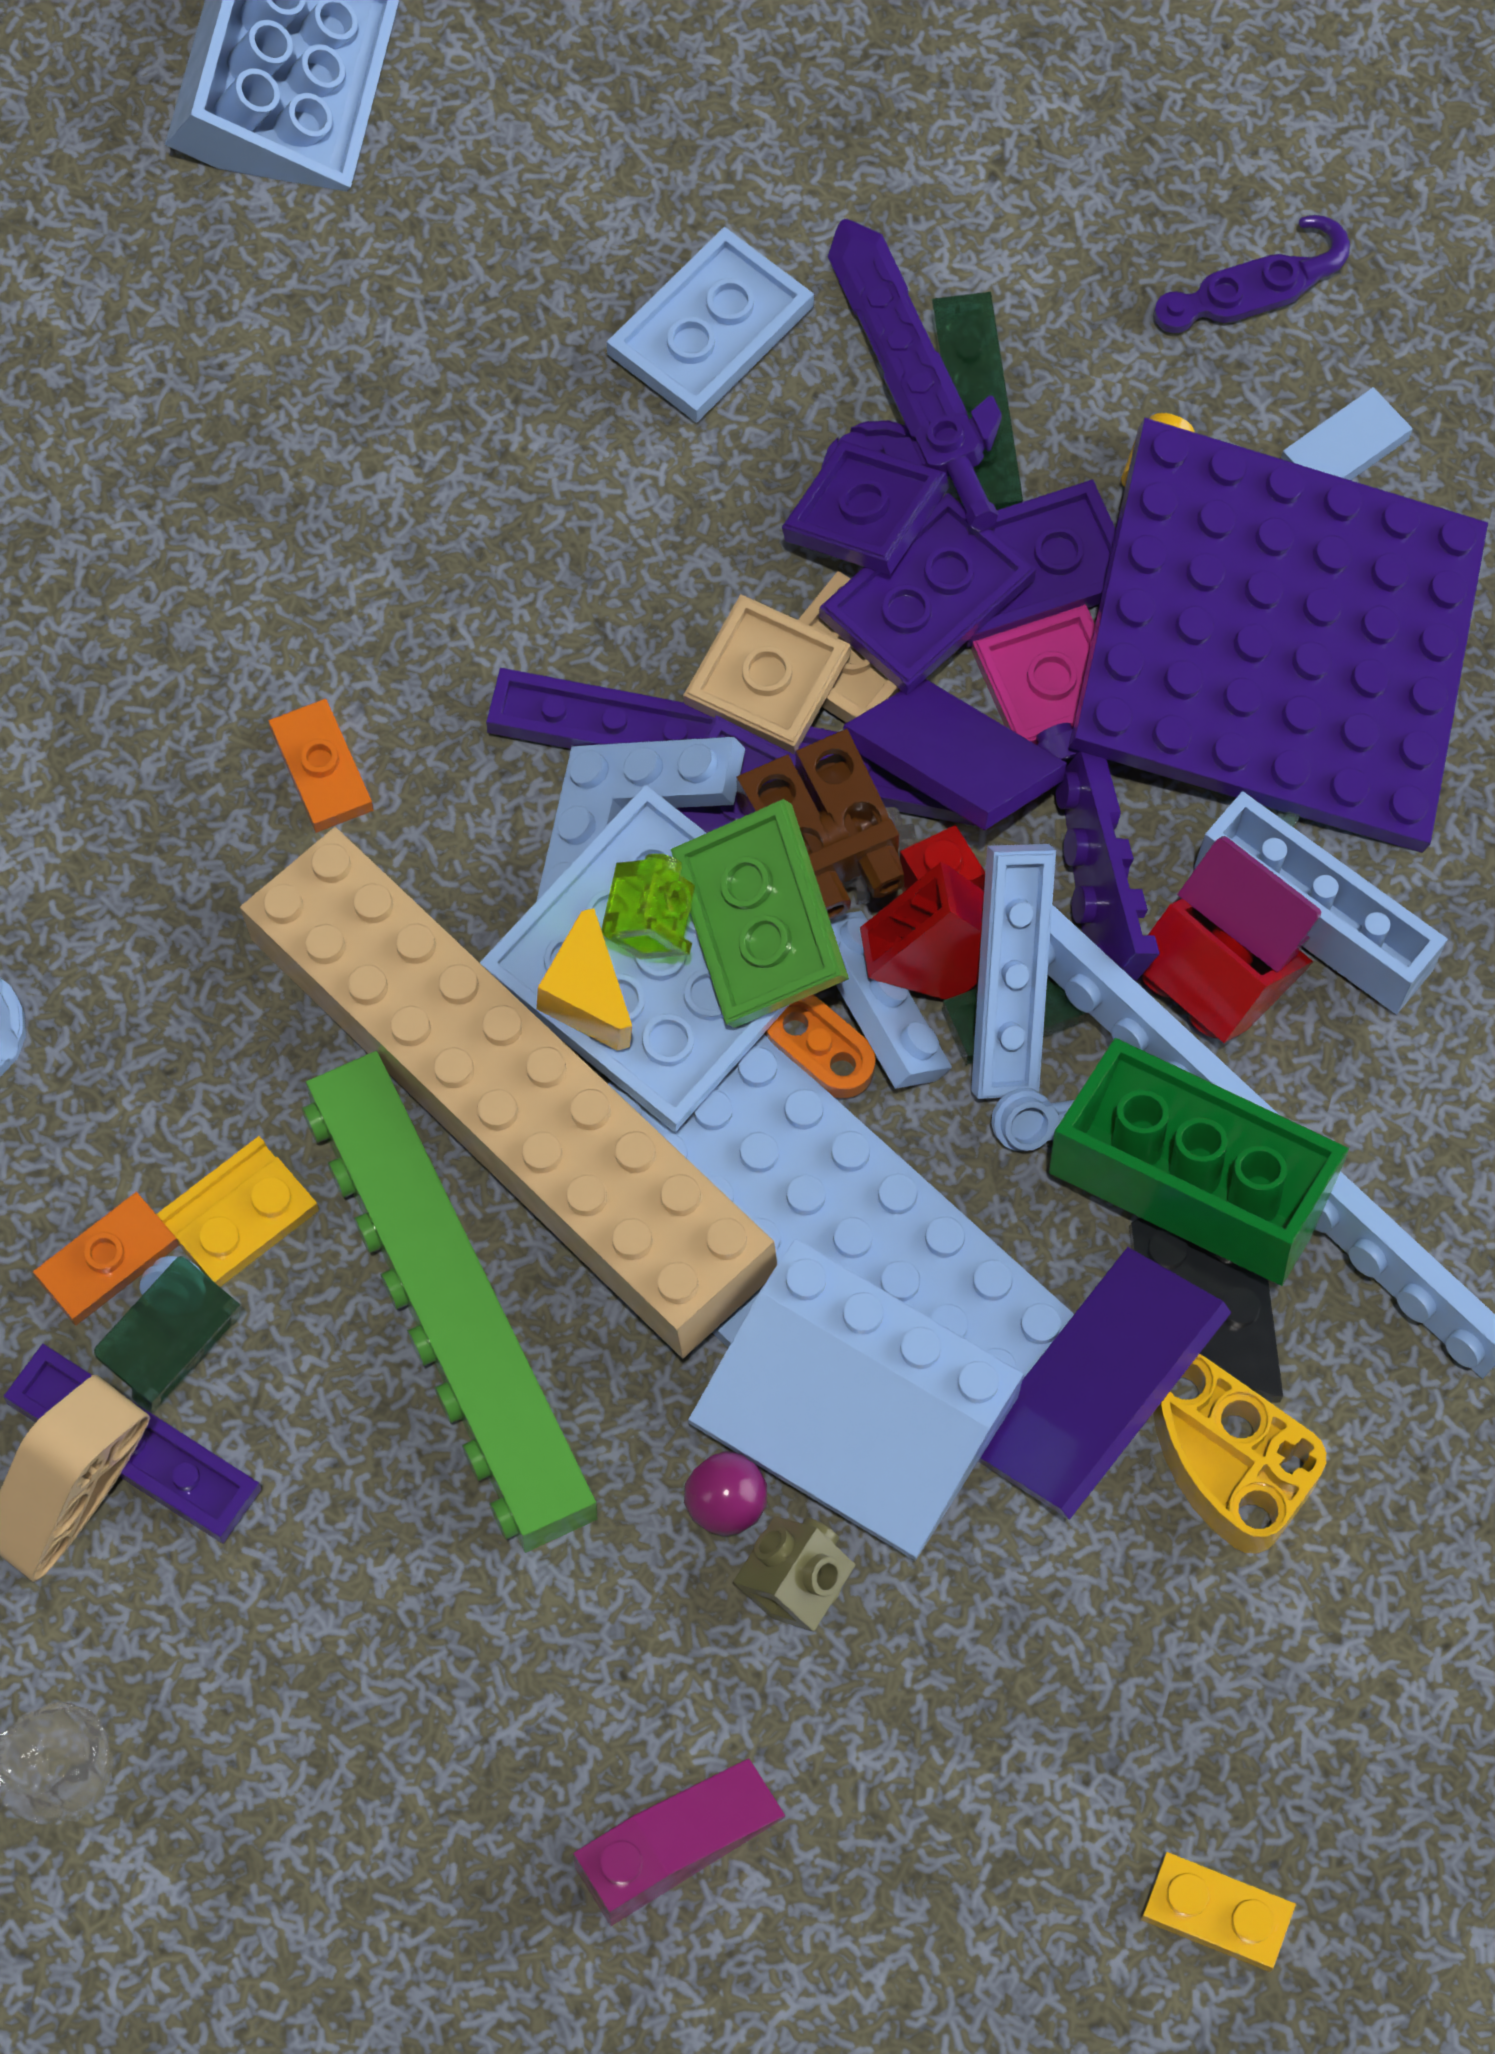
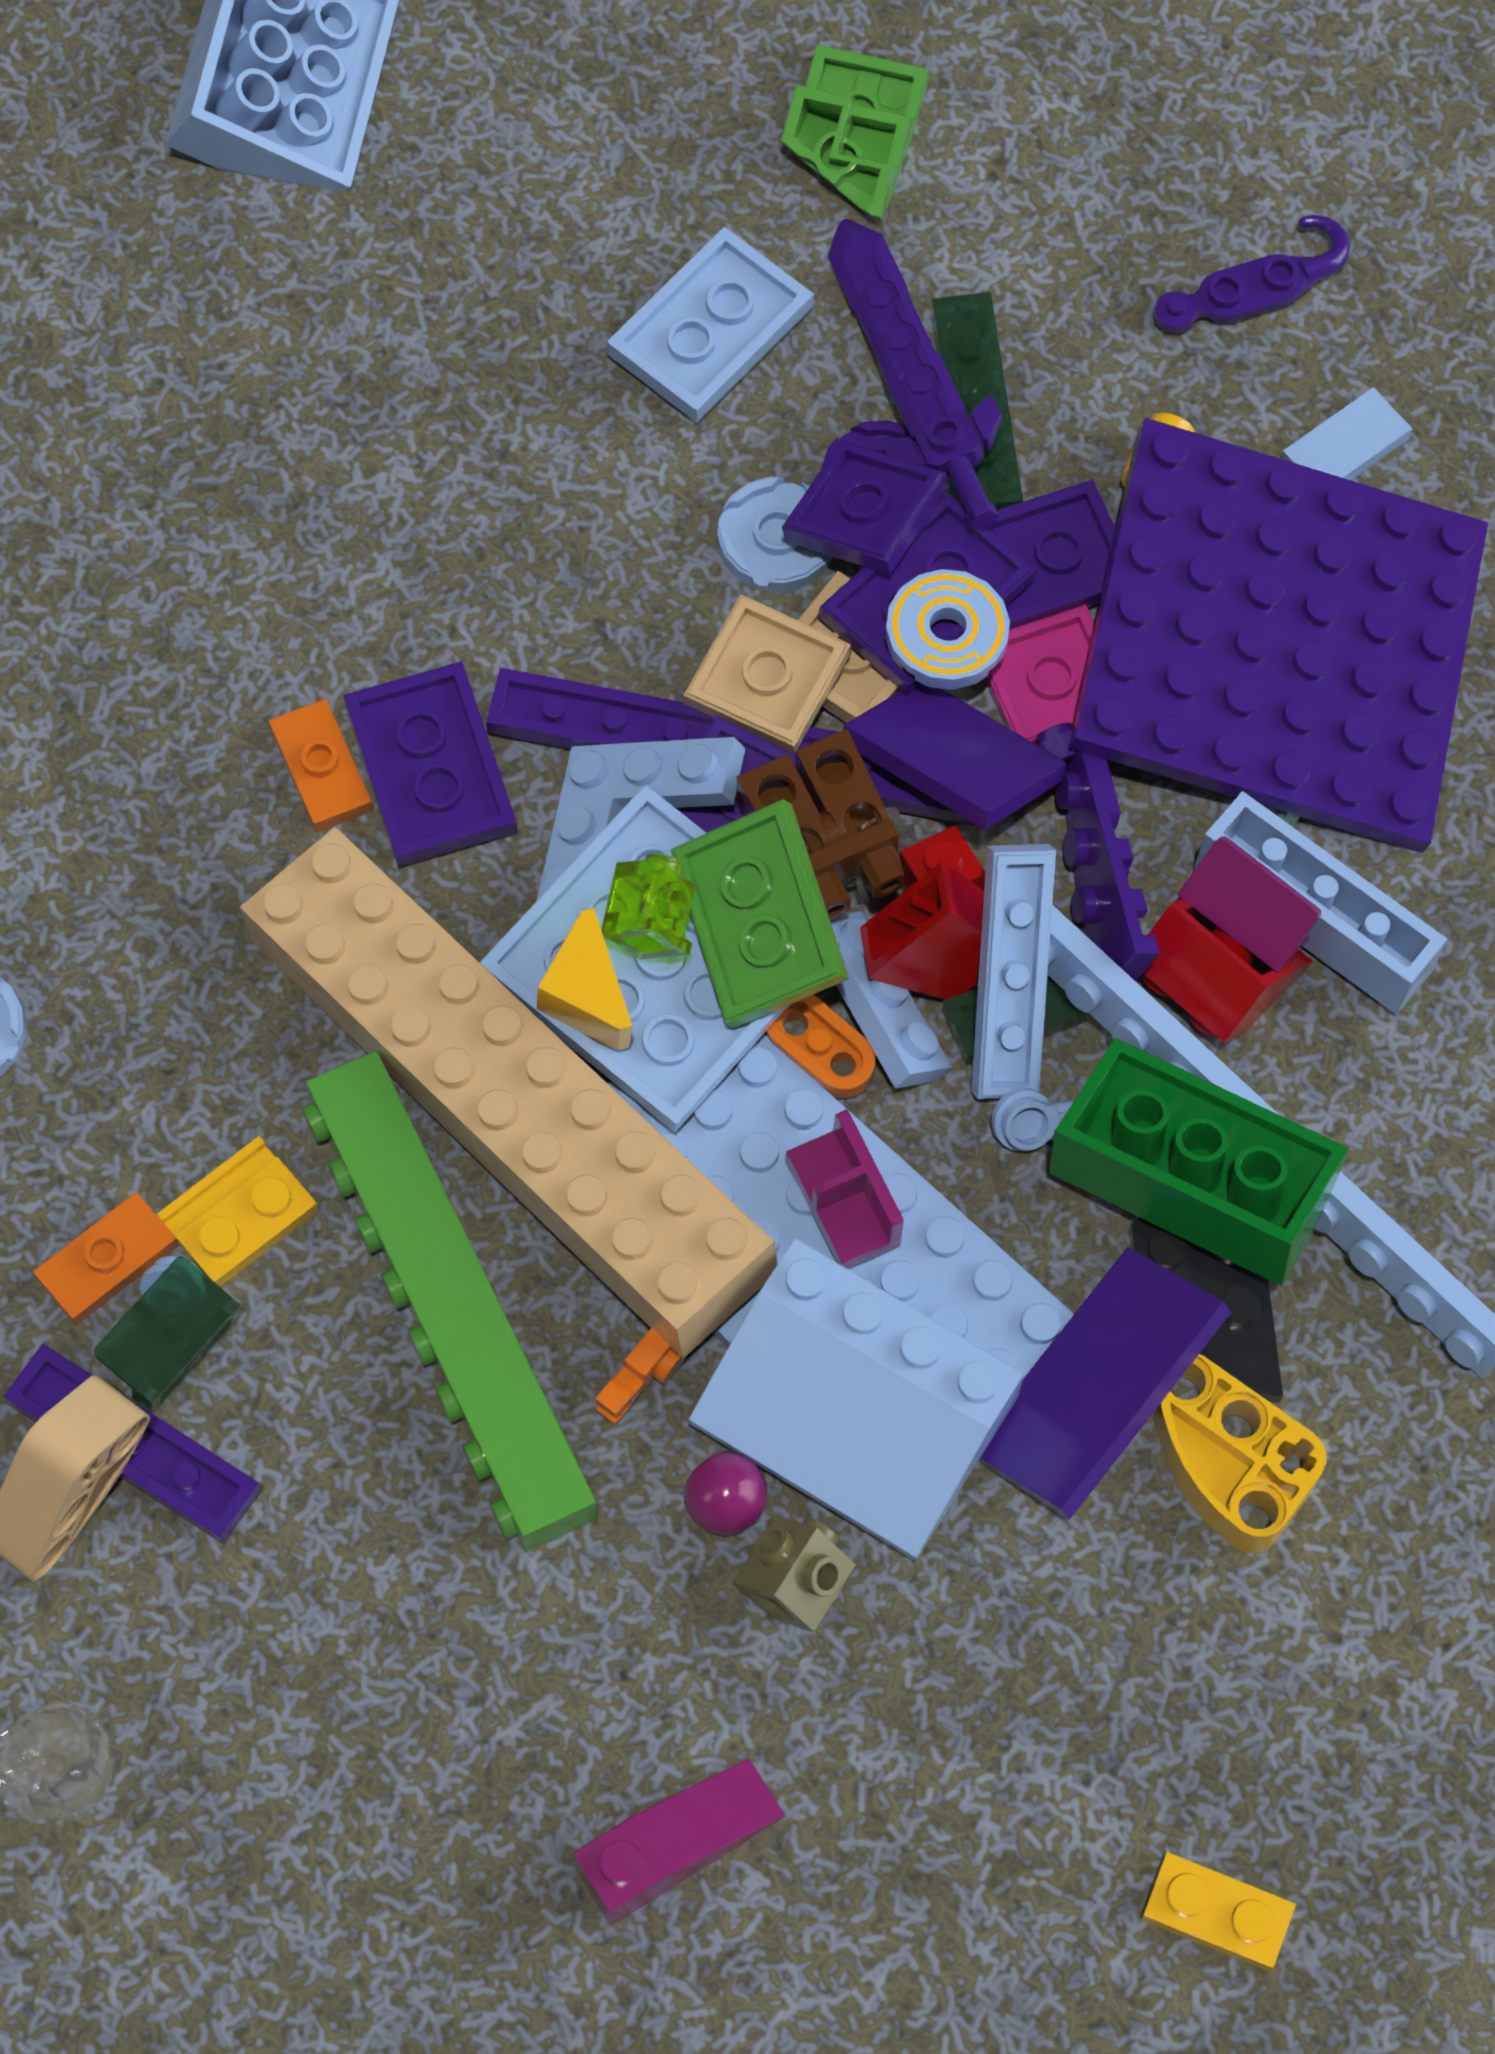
(430, 763): none -> dark purple plate
(647, 1361): none -> orange plate
(764, 556): none -> light blue tile
(847, 1193): none -> magenta panel
(856, 123): none -> bright green slope
(953, 597): none -> light blue tile

